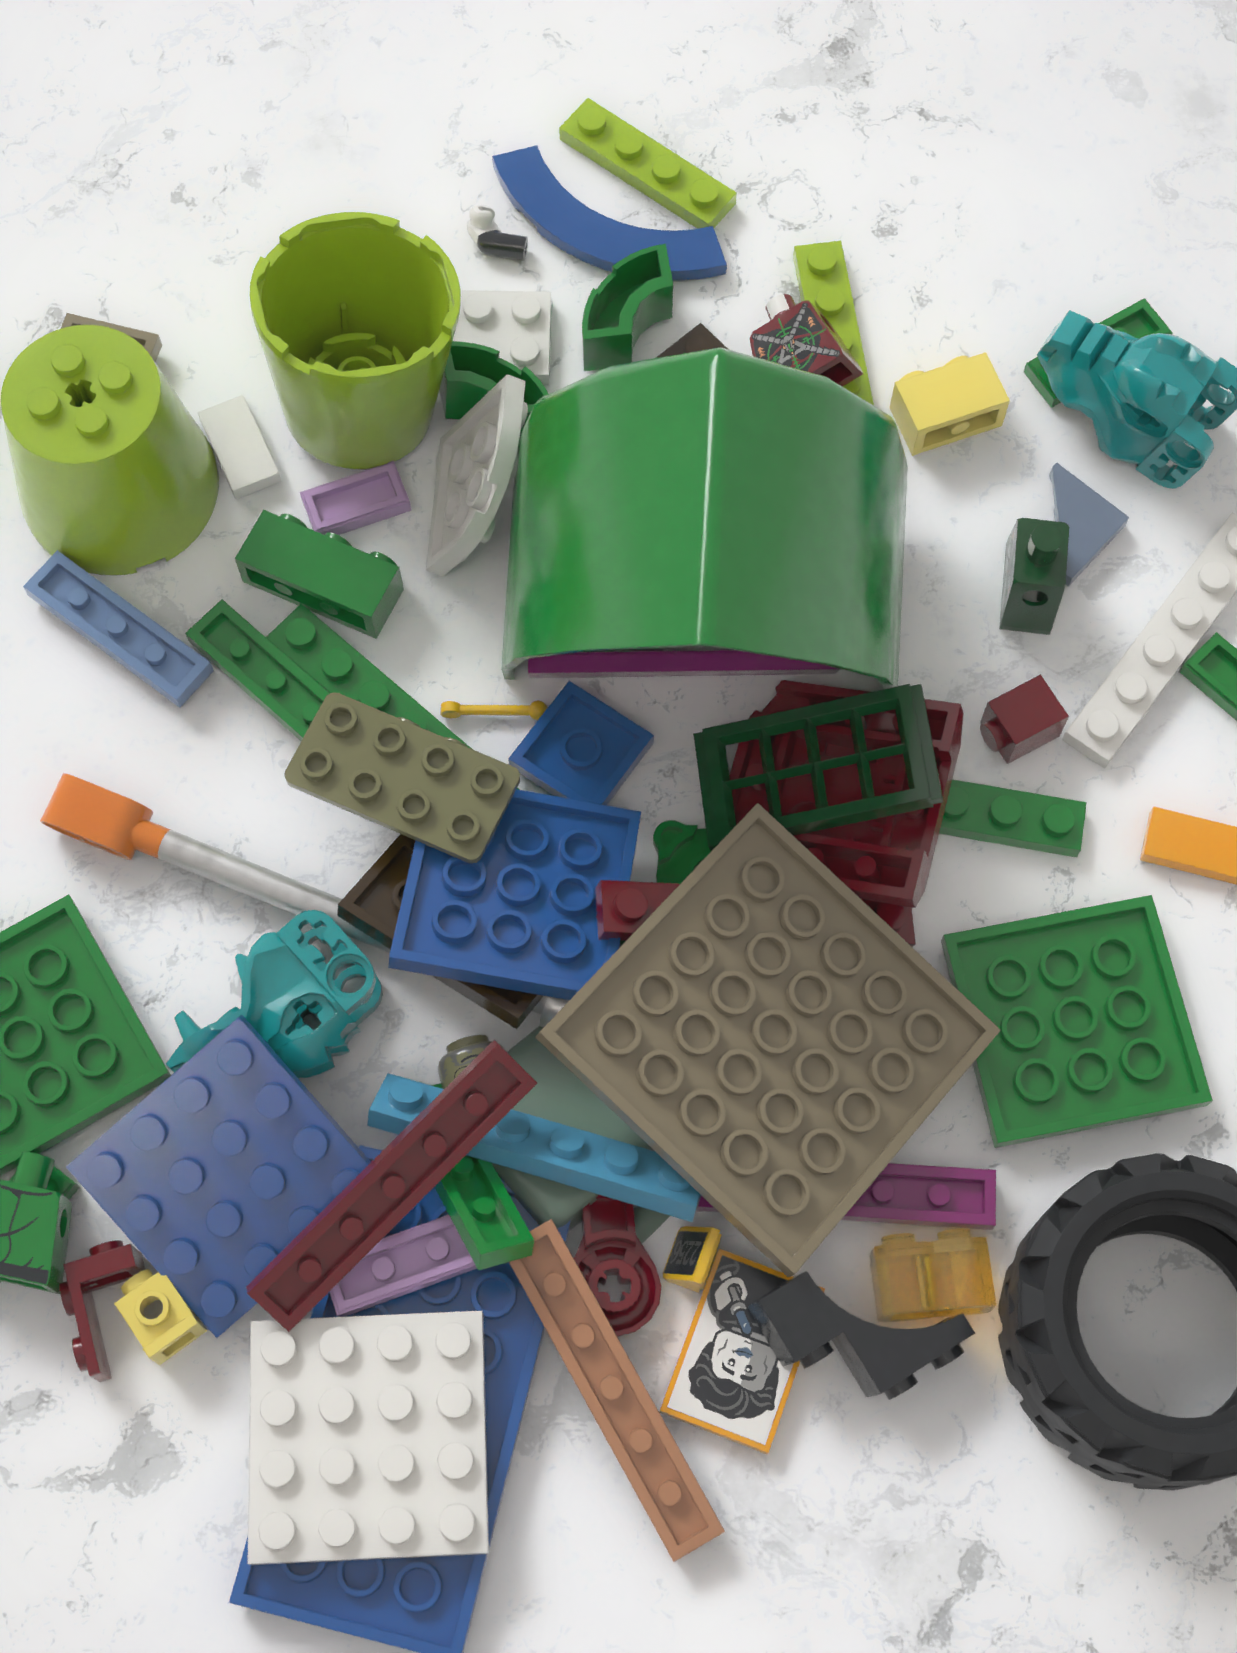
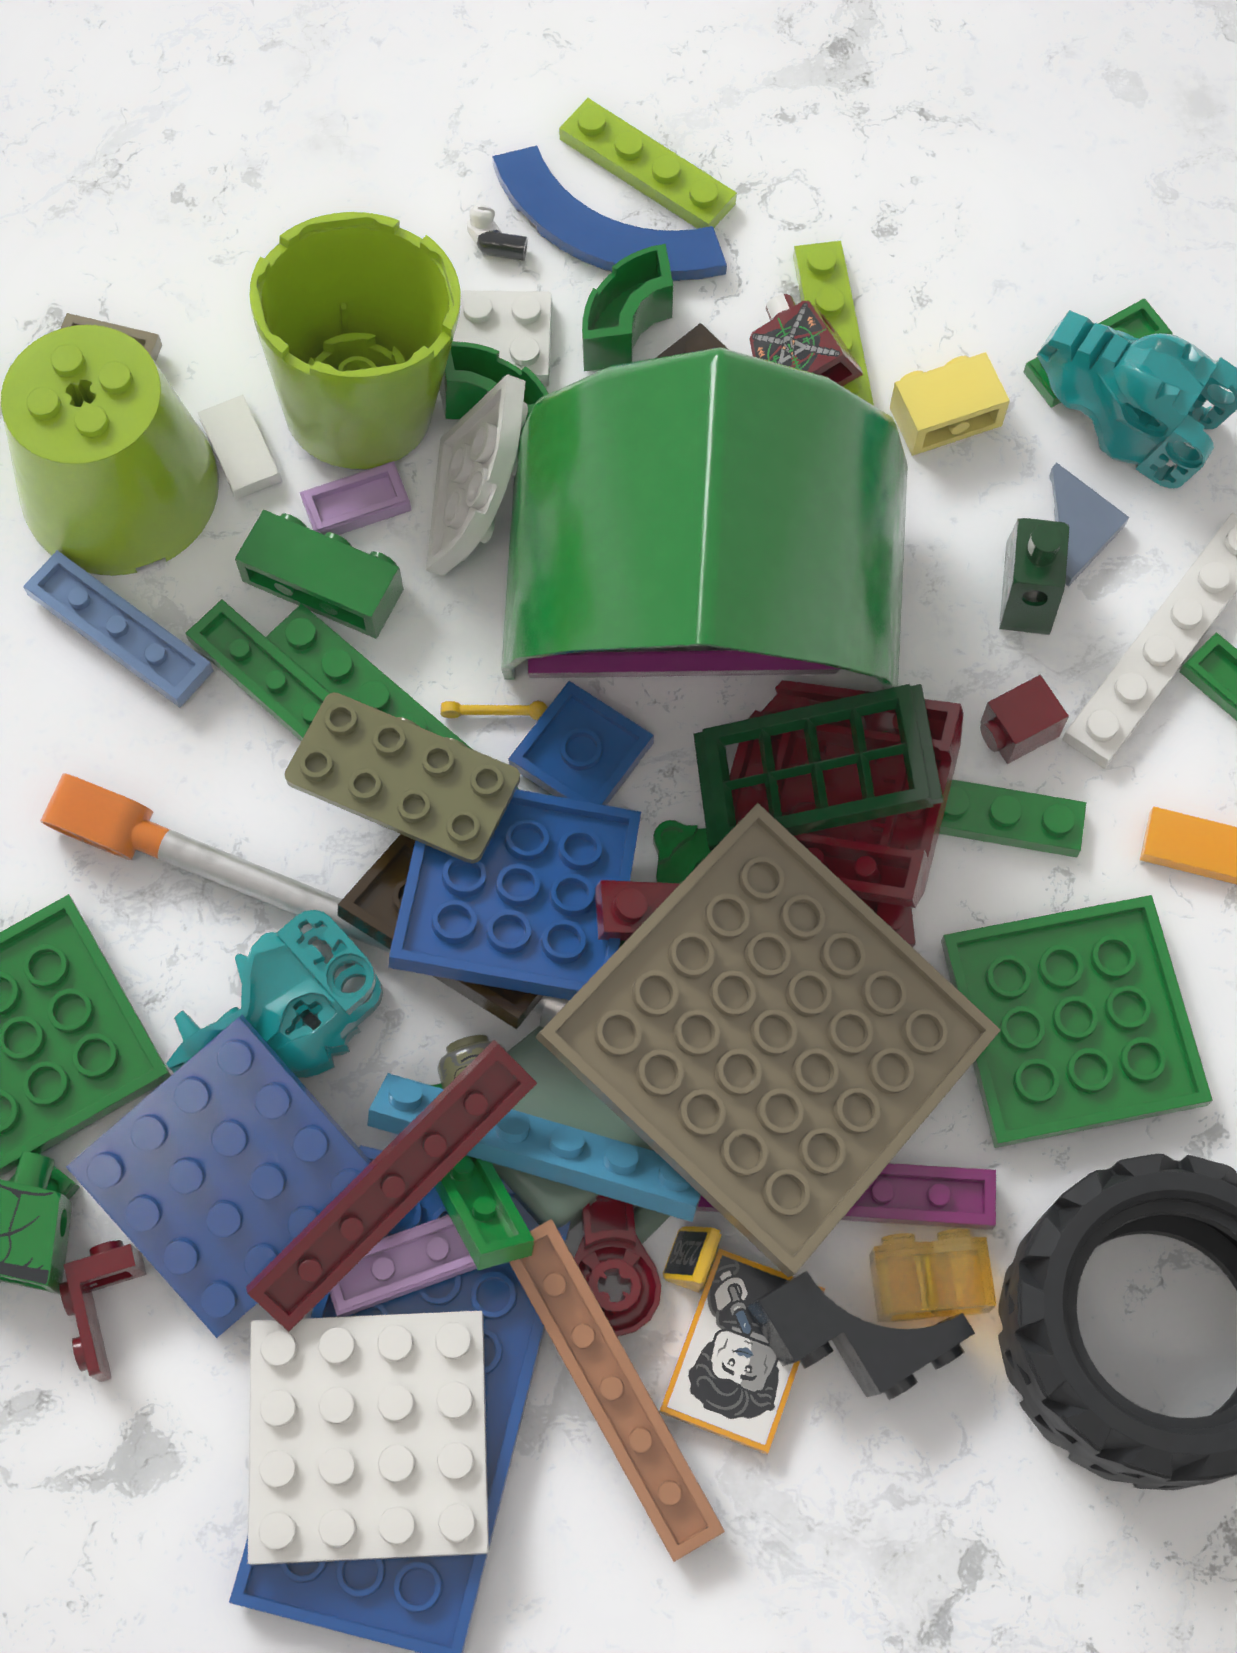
(168, 1332): light yellow brick -> none

